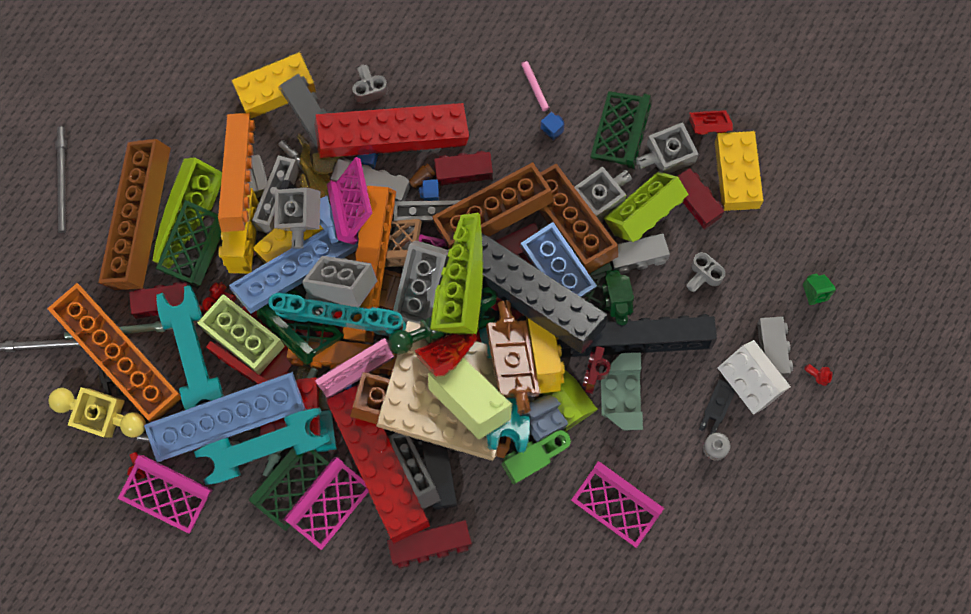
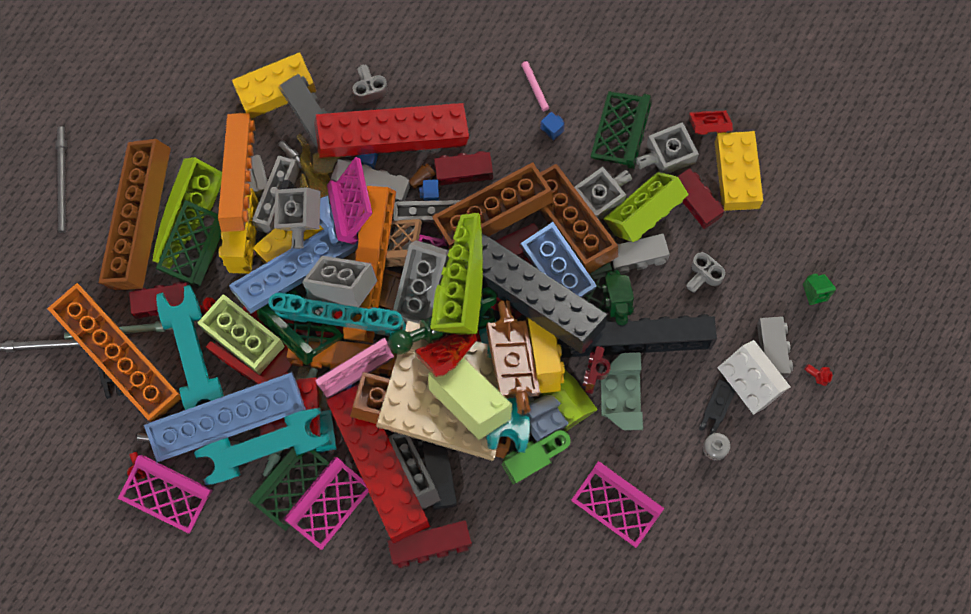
(108, 415): light yellow brick -> none
(217, 291): red plate -> none

